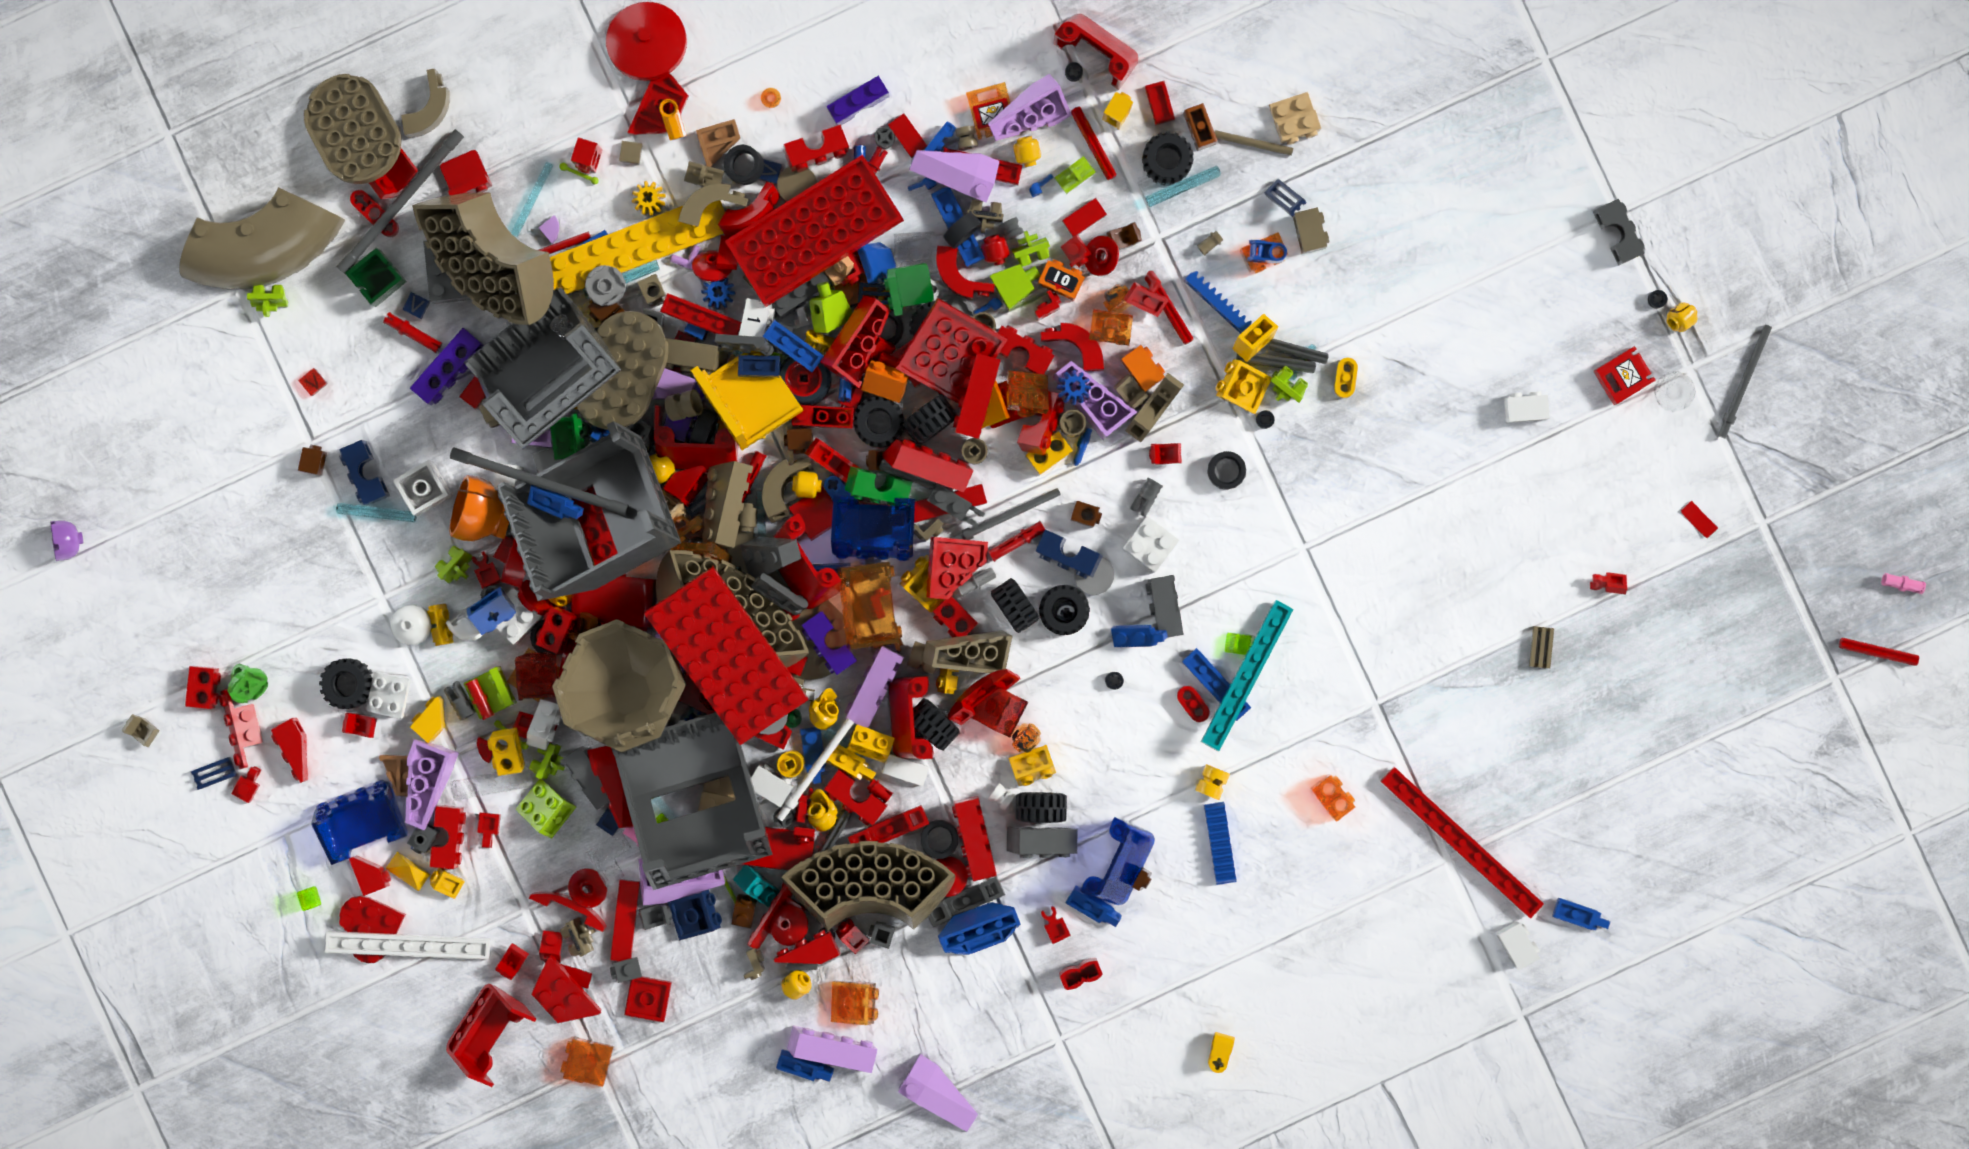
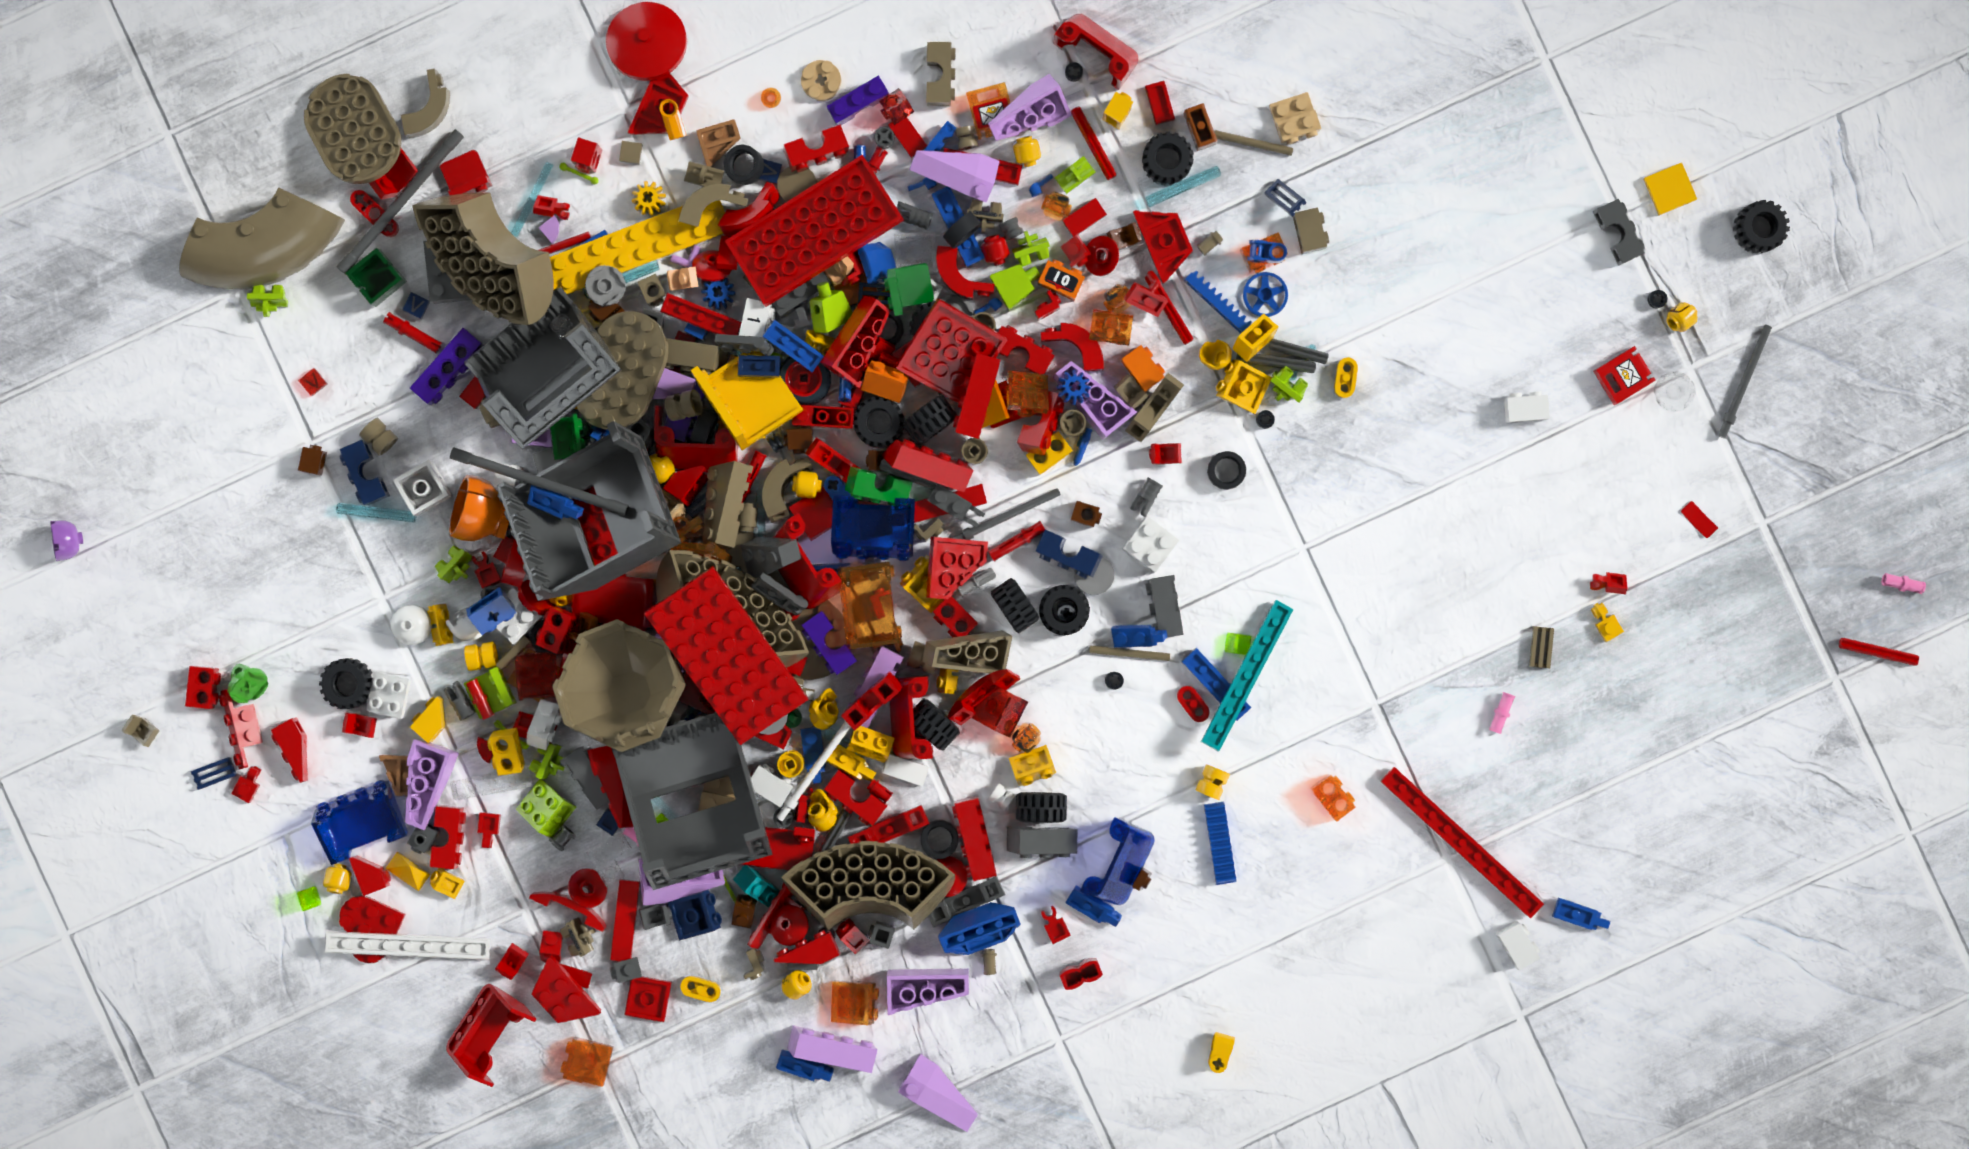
(337, 879): none -> yellow head
(380, 438): none -> dark tan wheel
(481, 656): none -> yellow wheel
(514, 652): none -> dark tan tile
(549, 206): none -> red plate
(562, 838): none -> dark grey bush
(682, 278): none -> light nougat bracket
(700, 990): none -> yellow plate
(774, 442): none -> black bush
(810, 75): none -> tan plate
(871, 700): none -> red arch
(895, 107): none -> clear red brick
(917, 217): none -> dark grey hinge
(923, 987): none -> lavender wedge
(941, 55): none -> dark tan arch
(989, 961): none -> dark tan pin
(1056, 206): none -> clear orange head
(1129, 653): none -> dark tan bar
(1164, 240): none -> red wing
(1215, 354): none -> yellow hair
(1265, 294): none -> blue wheel
(1502, 712): none -> bright pink pin
(1609, 626): none -> yellow plate
(1670, 188): none -> yellow tile
(1776, 220): none -> black tyre

